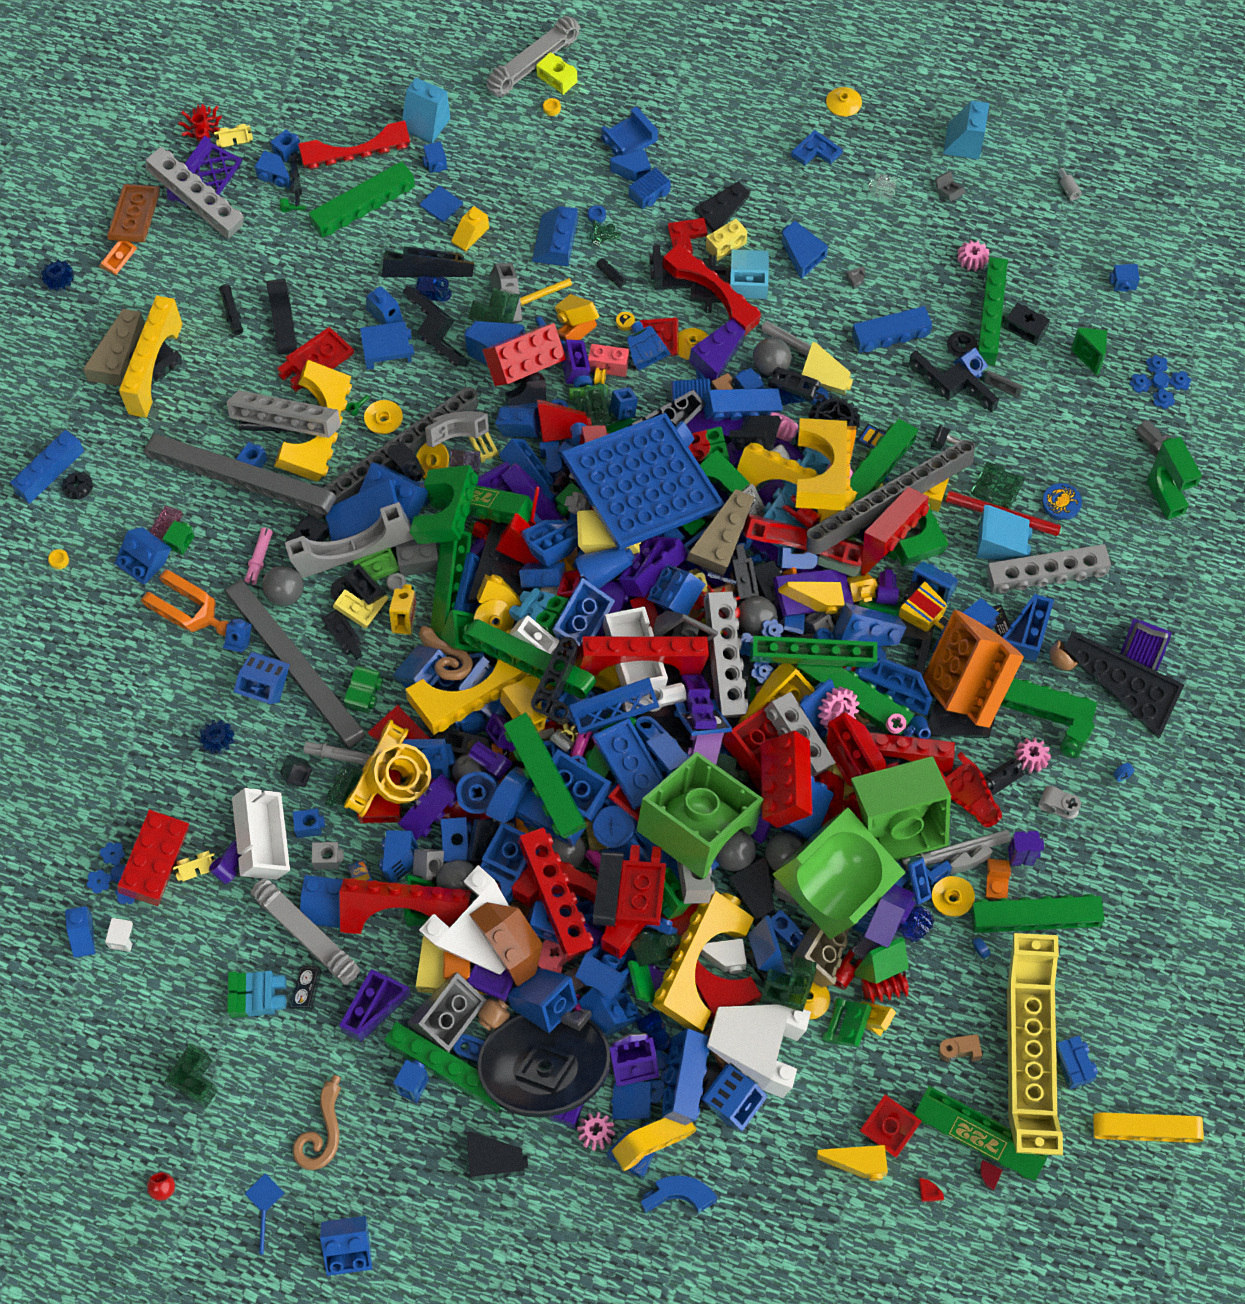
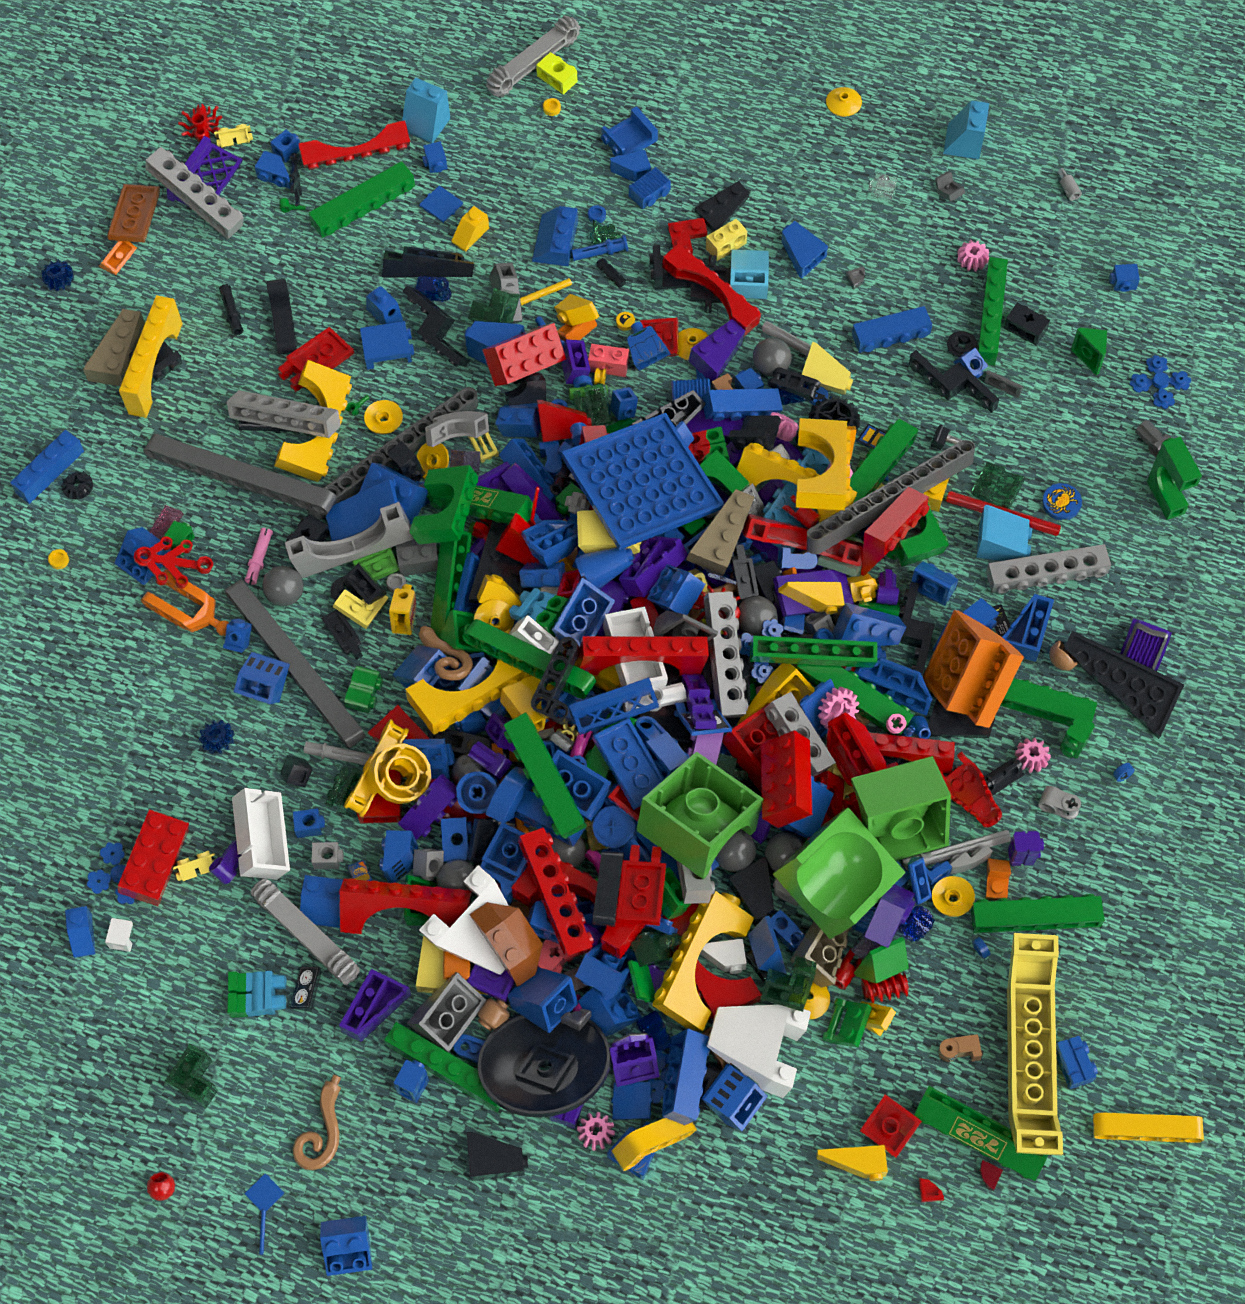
(169, 561): none -> red plant
(250, 451): blue brick -> none
(608, 246): none -> blue pin
(679, 1187): blue arch -> none
(815, 145): blue plate -> none
(924, 609): torso -> none

